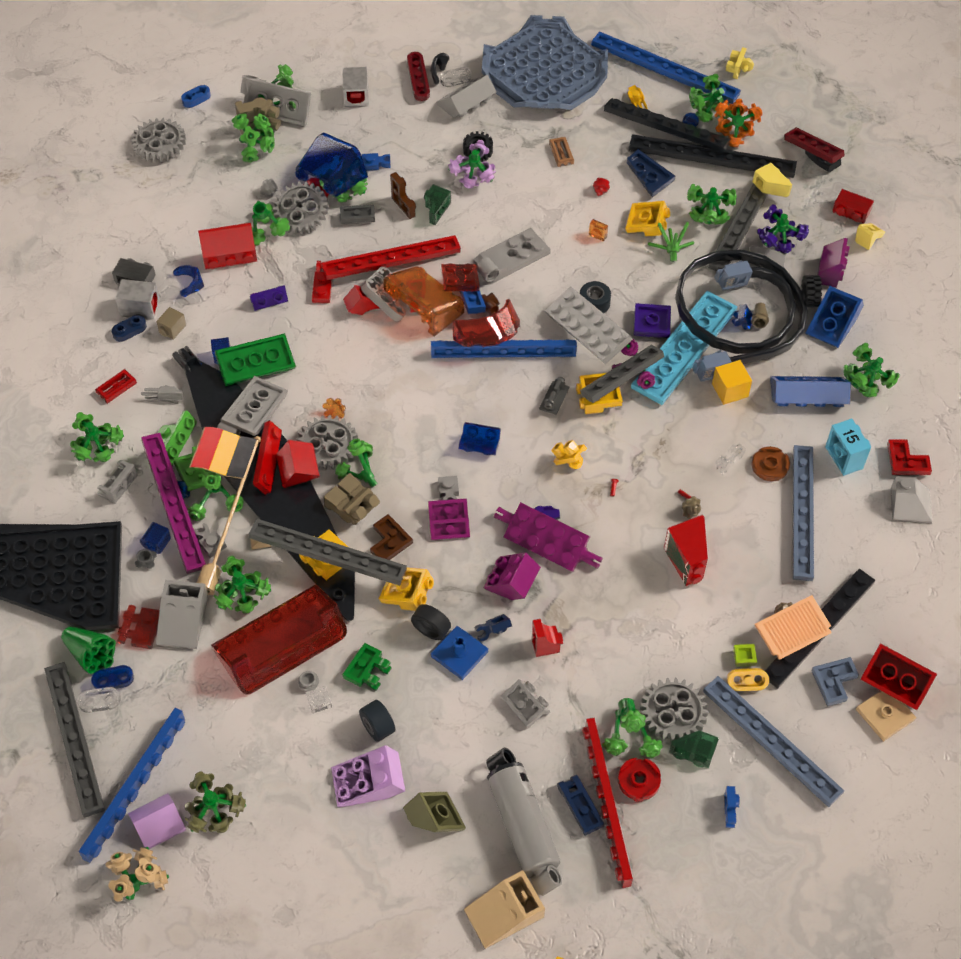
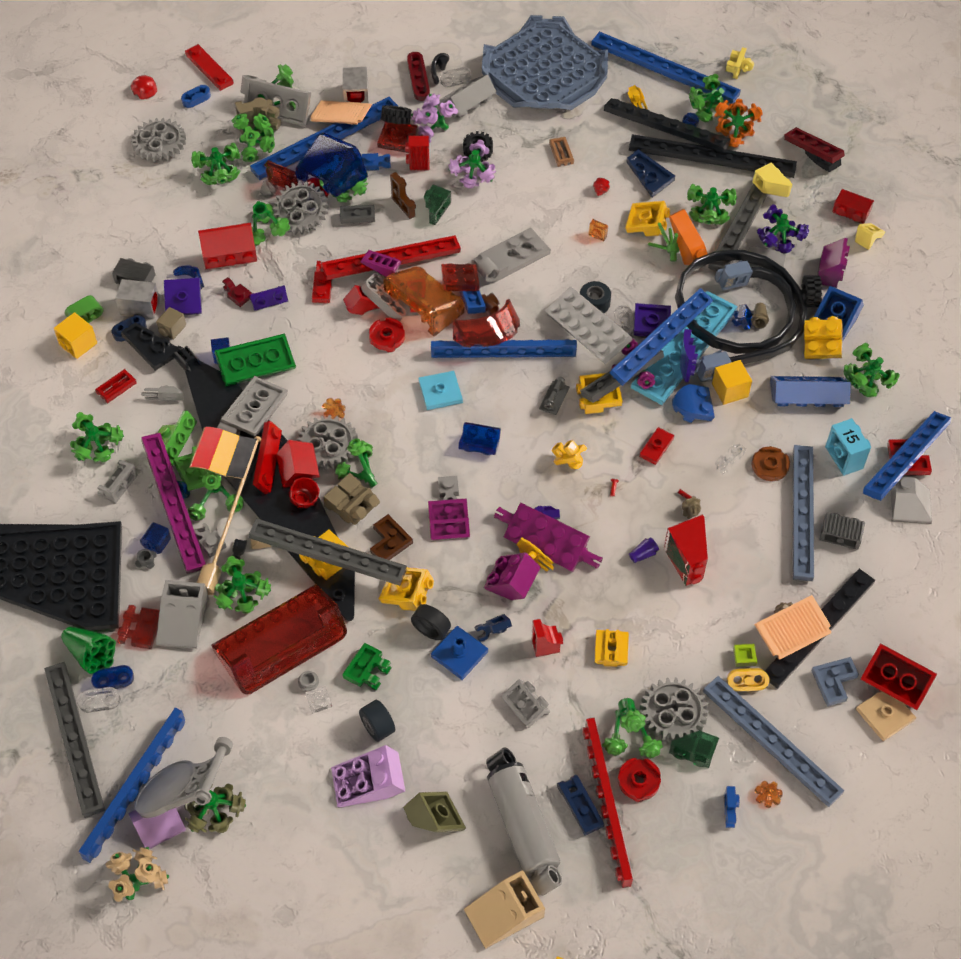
(75, 335): none -> yellow head
(86, 308): none -> bright green beam
(144, 86): none -> red hair
(149, 346): none -> black wing
(172, 784): none -> light grey piece
(183, 295): none -> dark purple plate
(209, 67): none -> red plate
(215, 162): none -> bright green plant
(238, 293): none -> dark red plate
(239, 548): none -> black piece
(280, 175): none -> clear red plate
(297, 150): none -> blue plate
(304, 492): none -> red hair
(340, 112): none -> light nougat window
(385, 265): none -> magenta slope
(387, 343): none -> red plate
(395, 135): none -> clear red plate
(396, 114): none -> black tyre
(418, 153): none -> red brick
(432, 116): none -> lavender plant
(440, 390): none -> medium azure plate
(535, 553): none -> yellow piece
(602, 653): none -> yellow piece
(626, 321): none -> clear plate
(644, 550): none -> dark purple cone
(656, 446): none -> red plate
(661, 337): none -> blue plate
(687, 356): none -> dark purple slope
(688, 240): none -> orange slope
(694, 403): none -> blue slope
(768, 793): none -> clear orange plant
(823, 338): none -> yellow plate
(842, 530): none -> dark grey brick
(906, 456): none -> blue plate

